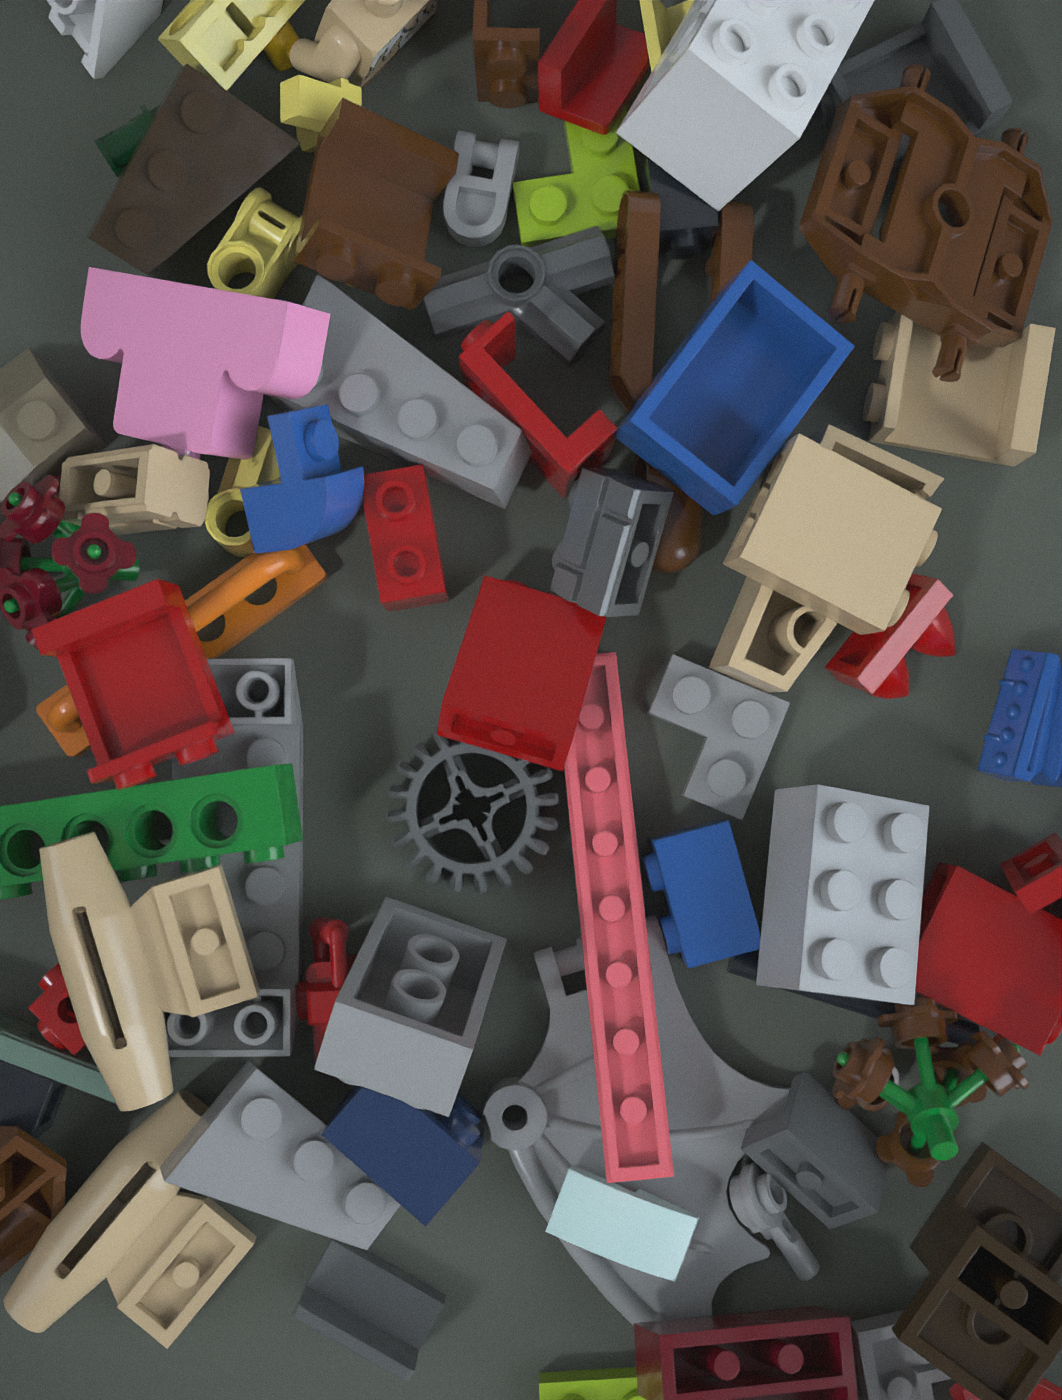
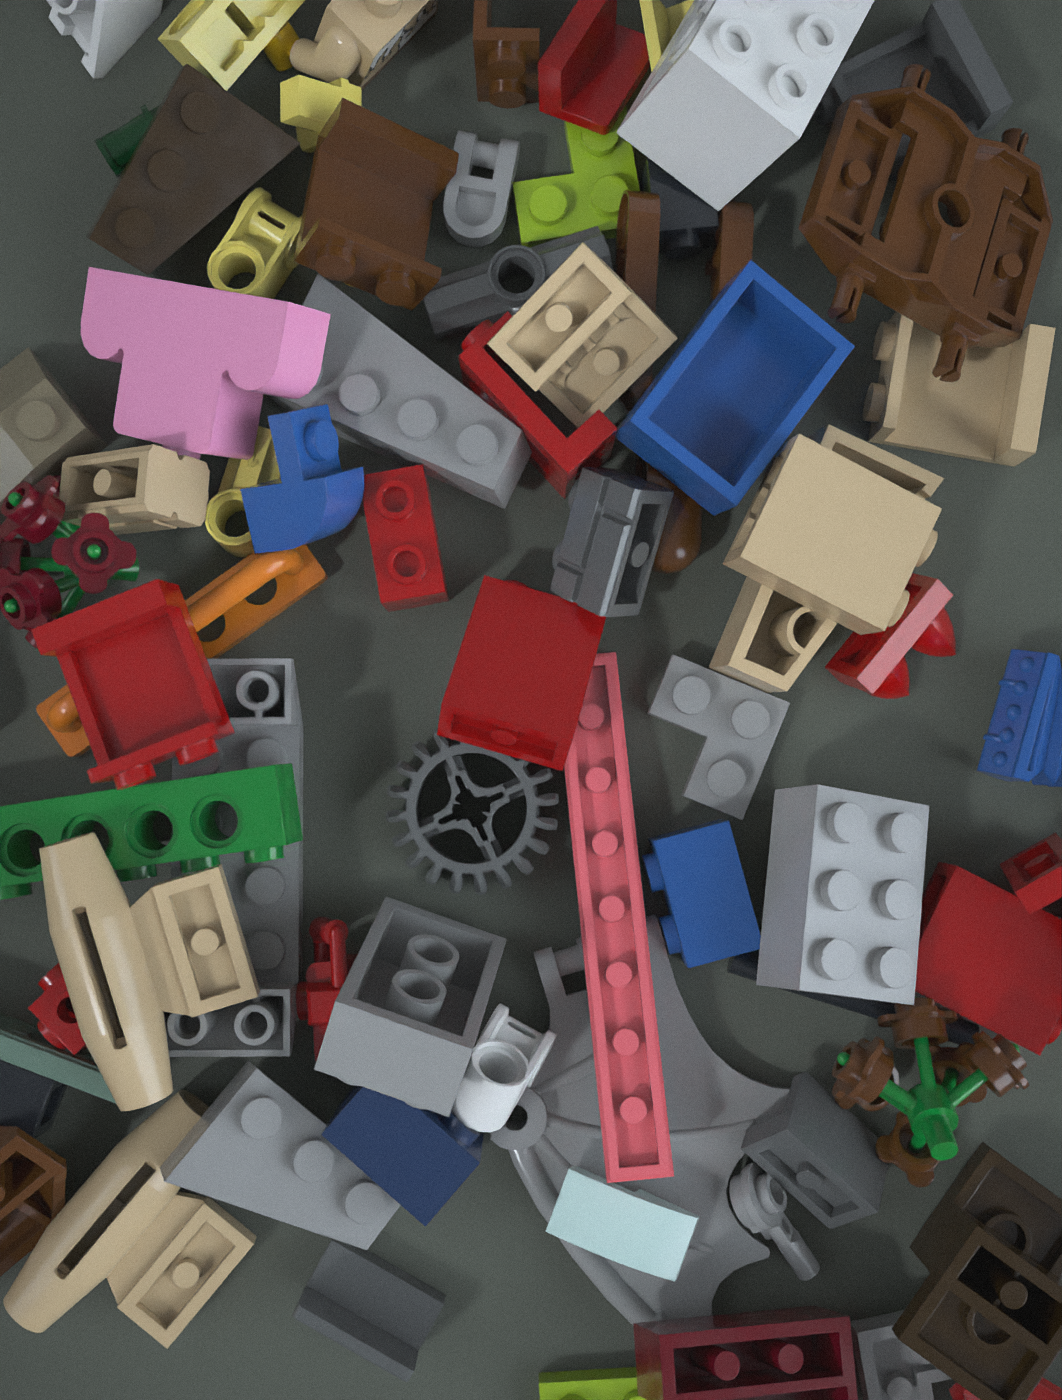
(500, 1070): none -> white piece
(582, 337): none -> tan slope

